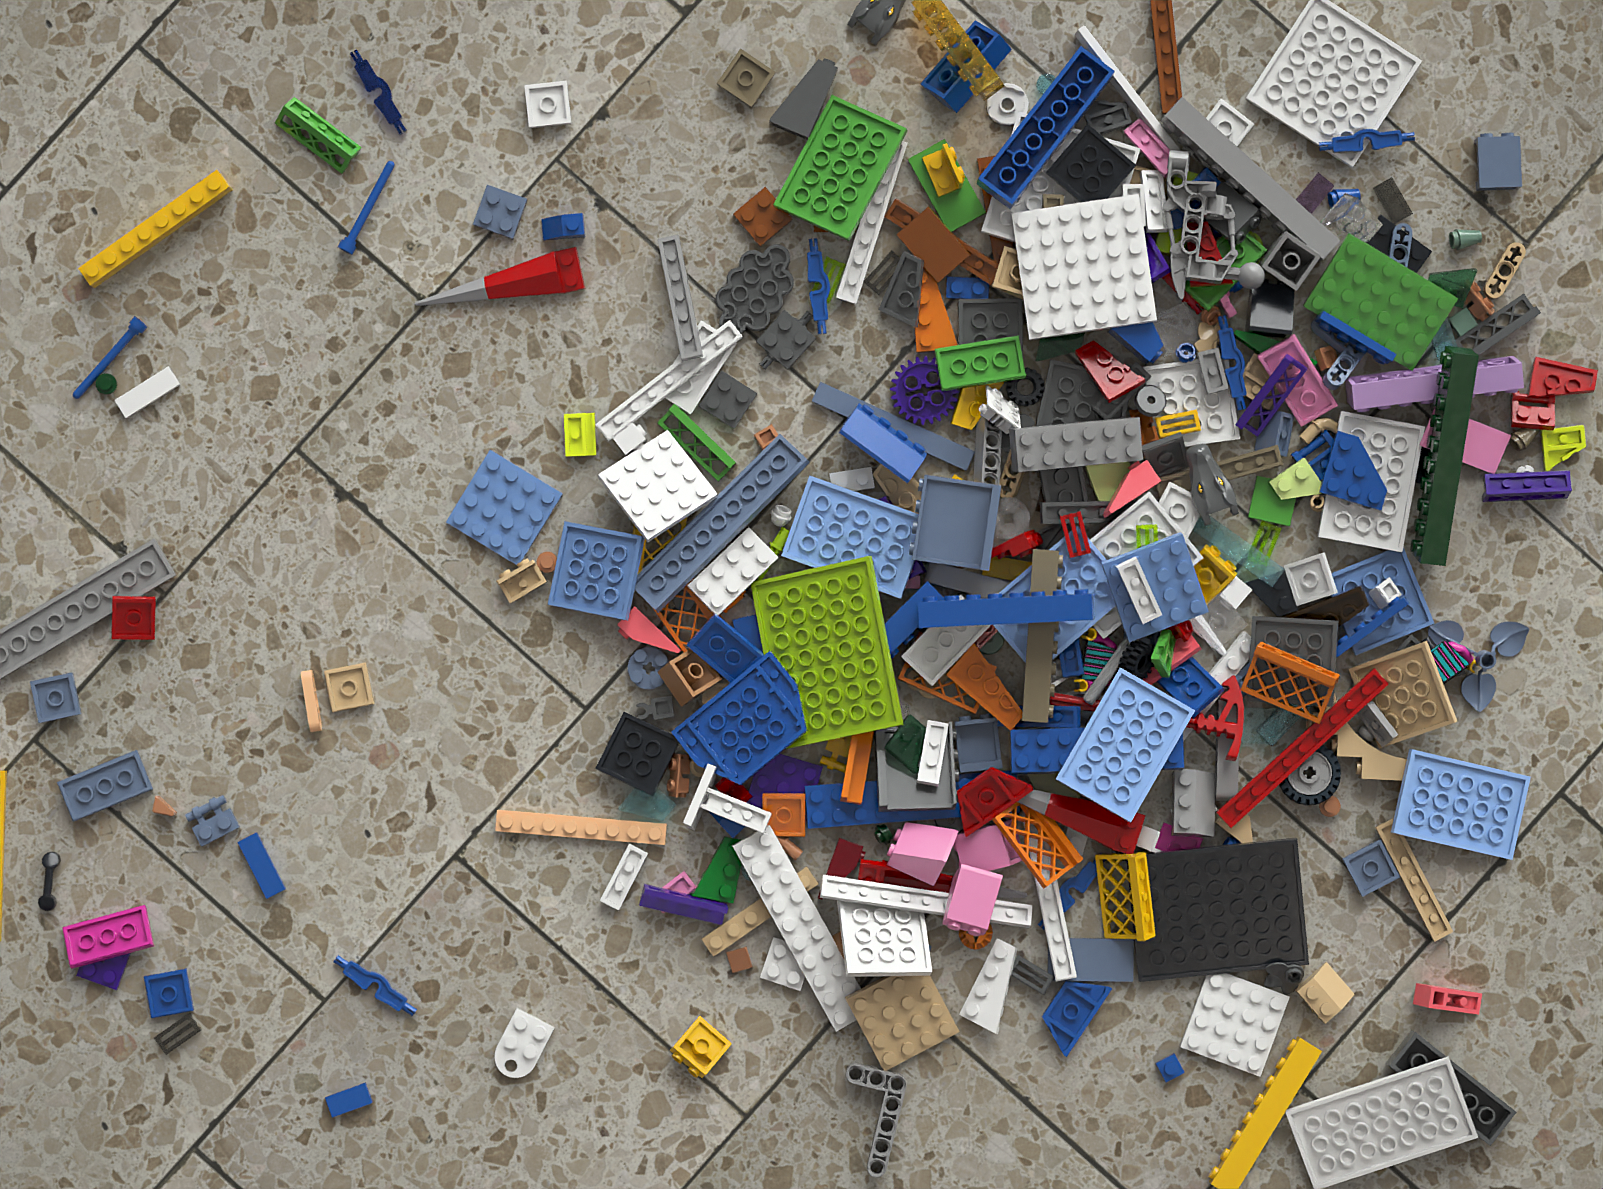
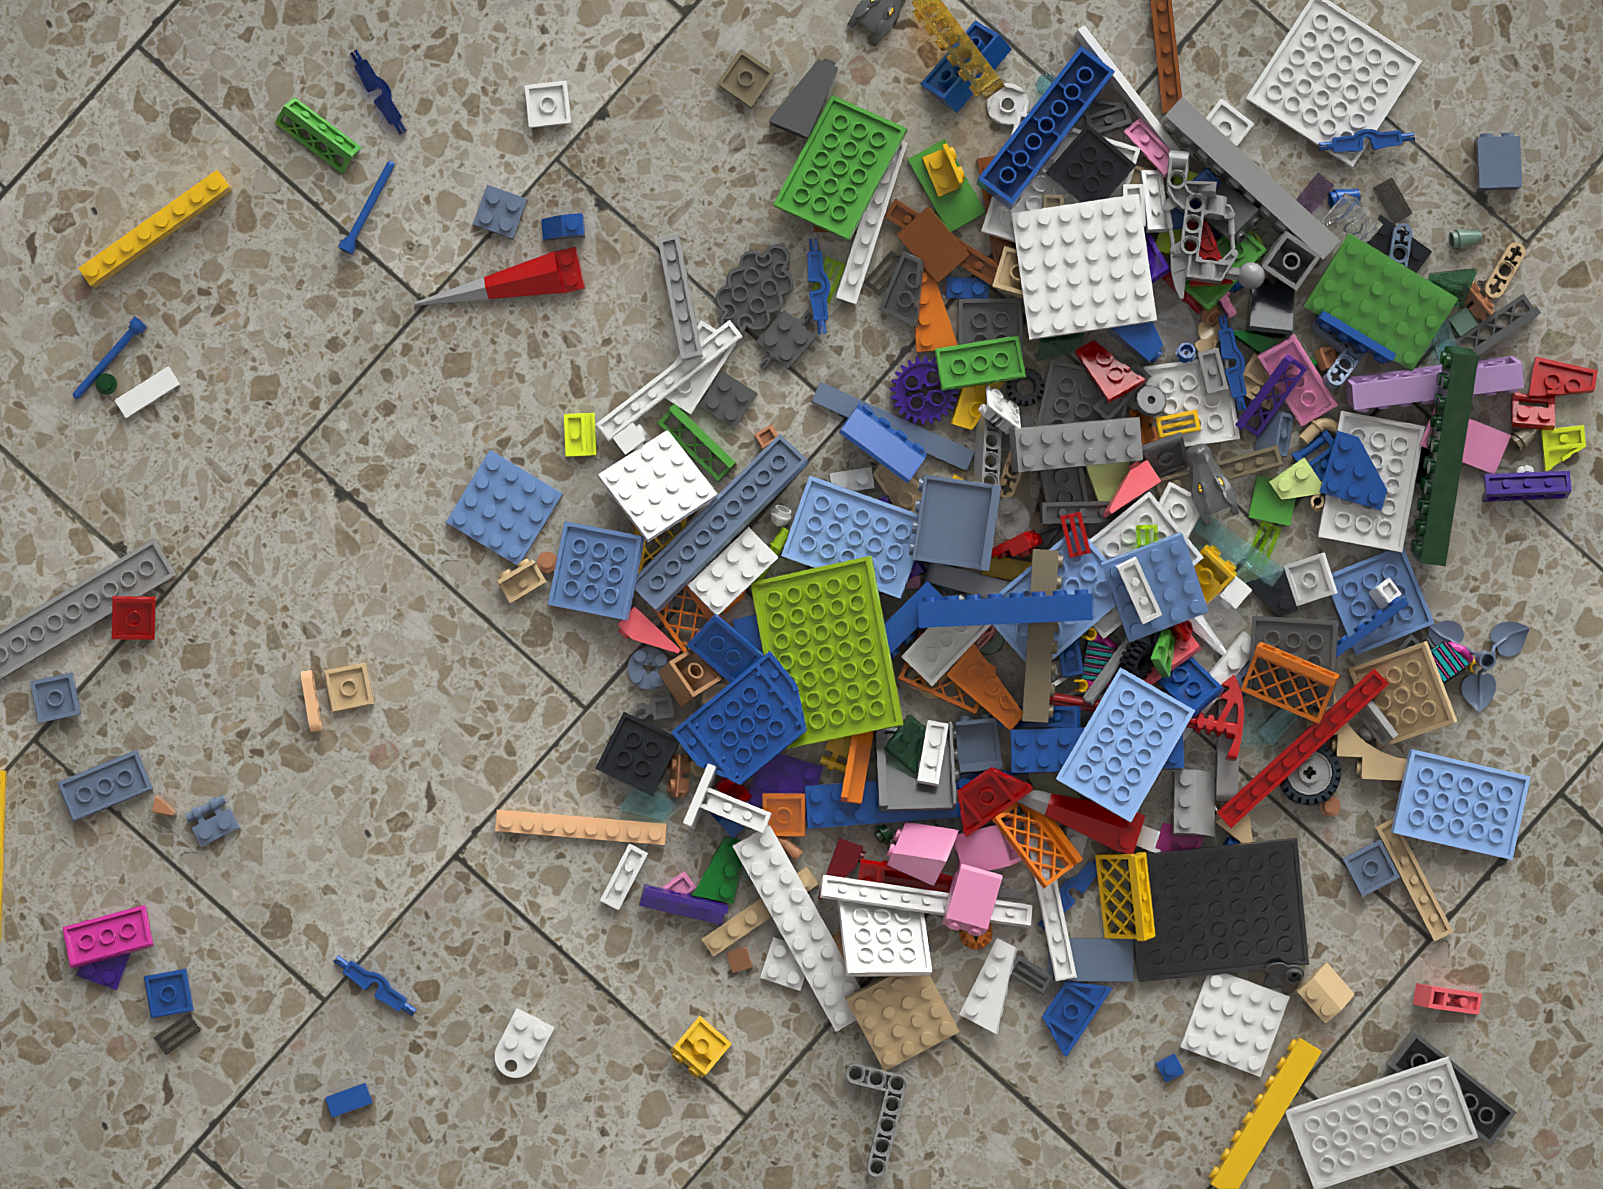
(50, 861): black bar -> none
(261, 865): blue tile -> none
(761, 217): dark orange plate -> none
(1336, 608): dark brown wing -> none

